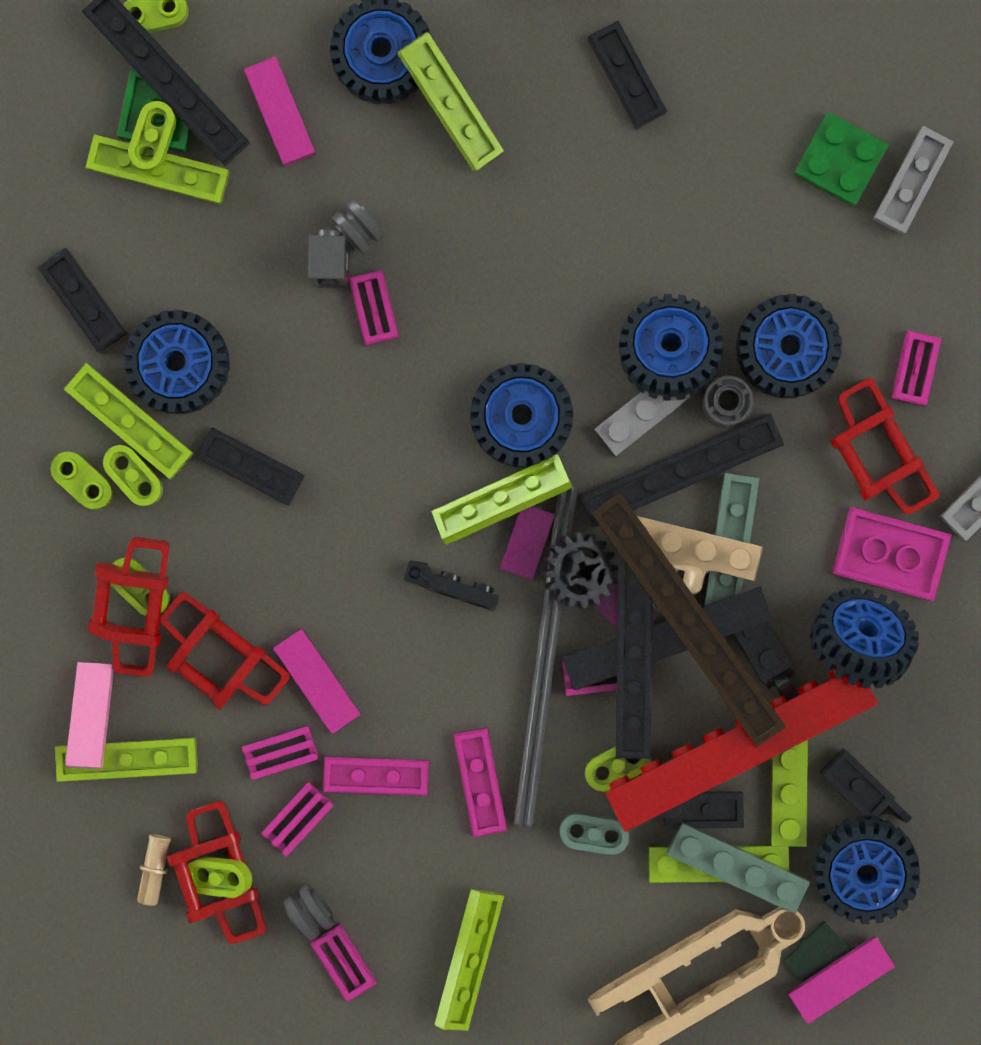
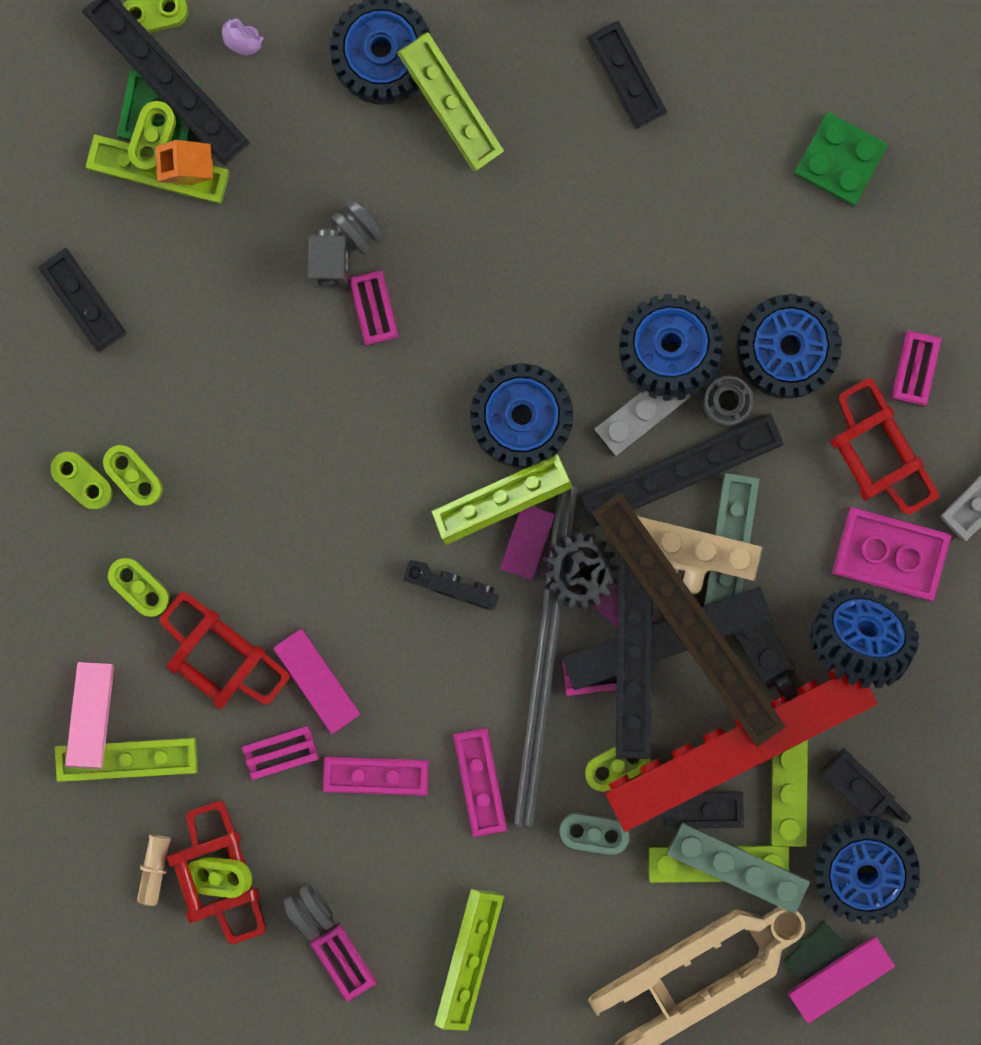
(128, 421): lime plate -> none
(150, 355): wheel -> none
(157, 583): red bar -> none
(184, 162): none -> orange brick
(241, 38): none -> lavender plate
(250, 466): black tile -> none
(276, 840): dark pink tile -> none
(279, 111): dark pink tile -> none
(913, 180): light grey plate -> none

